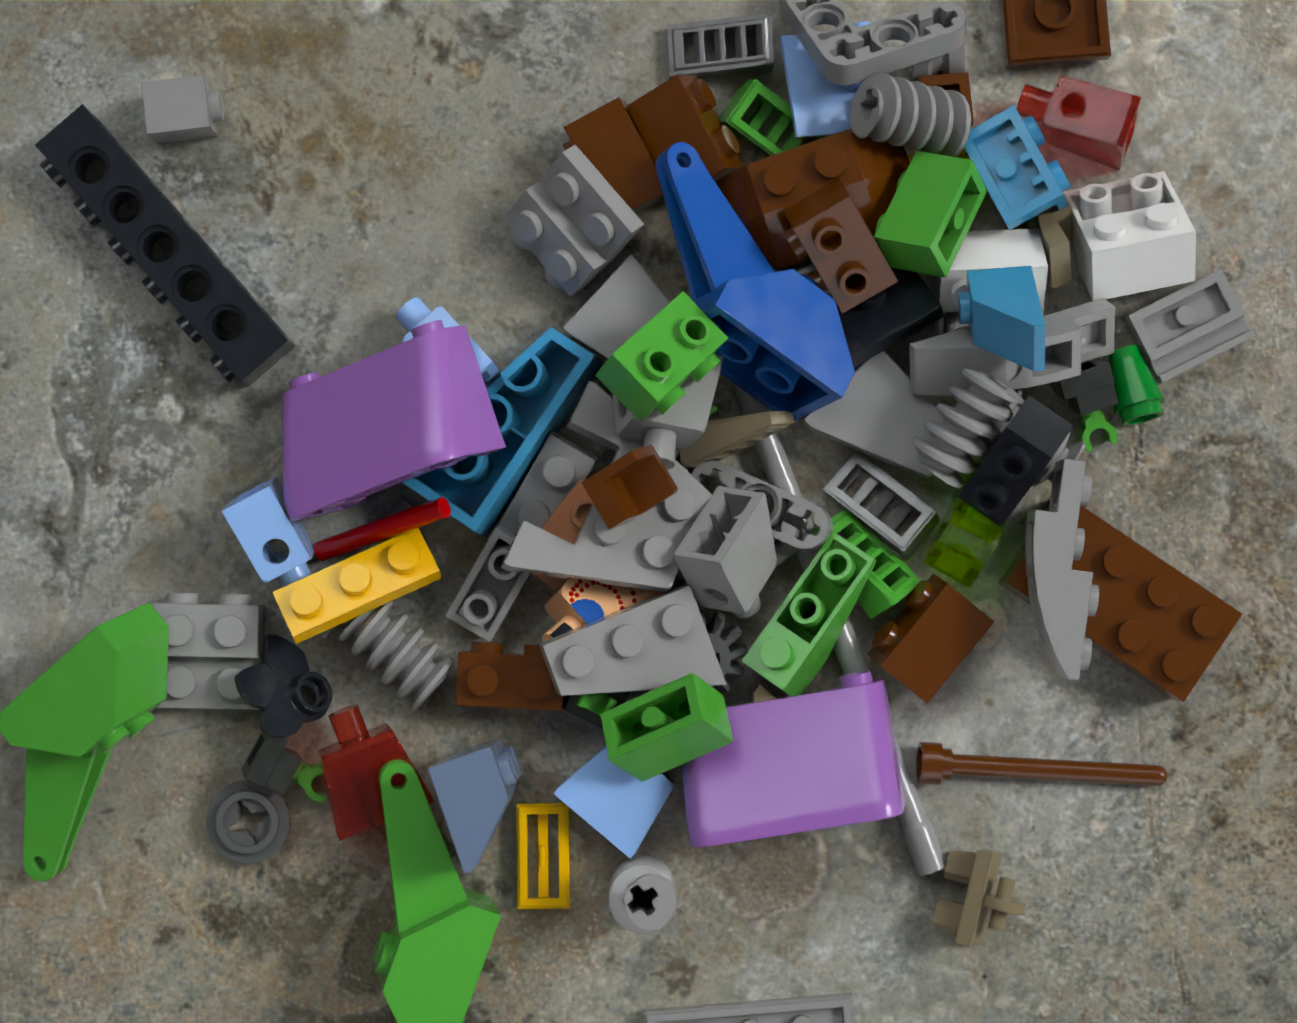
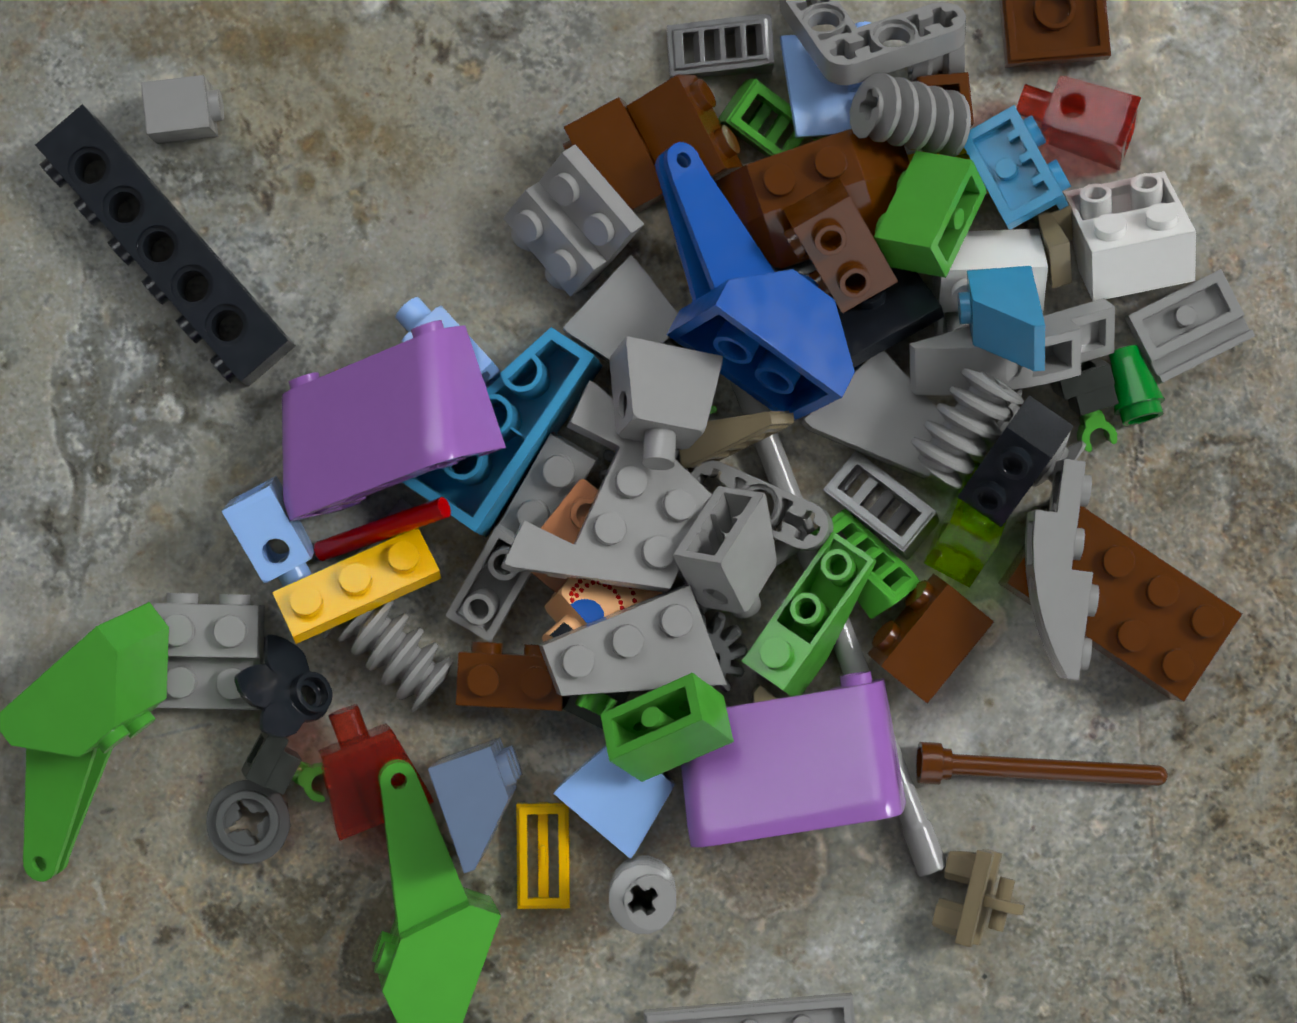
(630, 486): reddish brown panel -> none
(662, 357): bright green brick -> none

